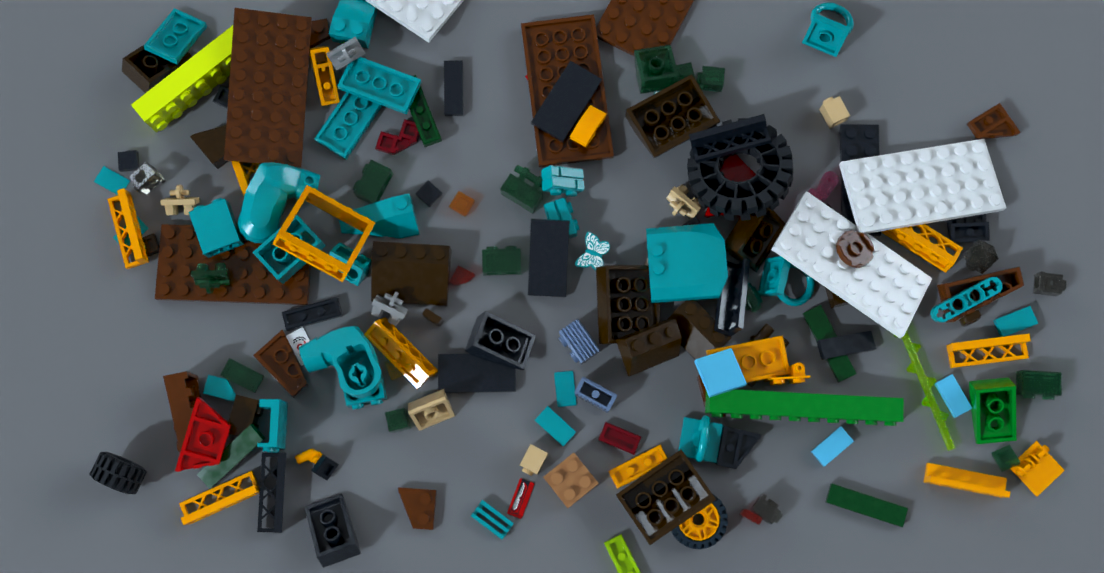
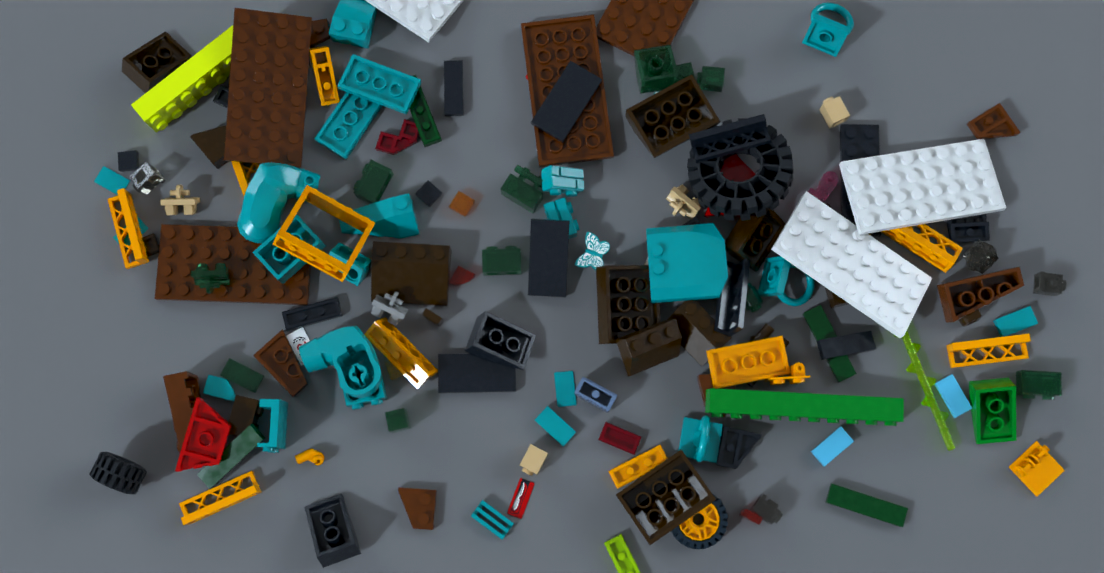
(175, 36): teal tile -> none
(216, 227): teal brick -> none
(279, 495): black fence -> none
(324, 467): black tile -> none
(345, 53): light grey hips -> none
(430, 410): tan slope -> none
(570, 480): medium nougat brick -> none
(578, 341): sand blue brick -> none
(587, 126): light orange slope -> none
(720, 372): medium azure tile -> none
(855, 248): tile -> none
(966, 300): teal beam -> none
(966, 480): light orange fence -> none
(1005, 458): clear green plate -> none

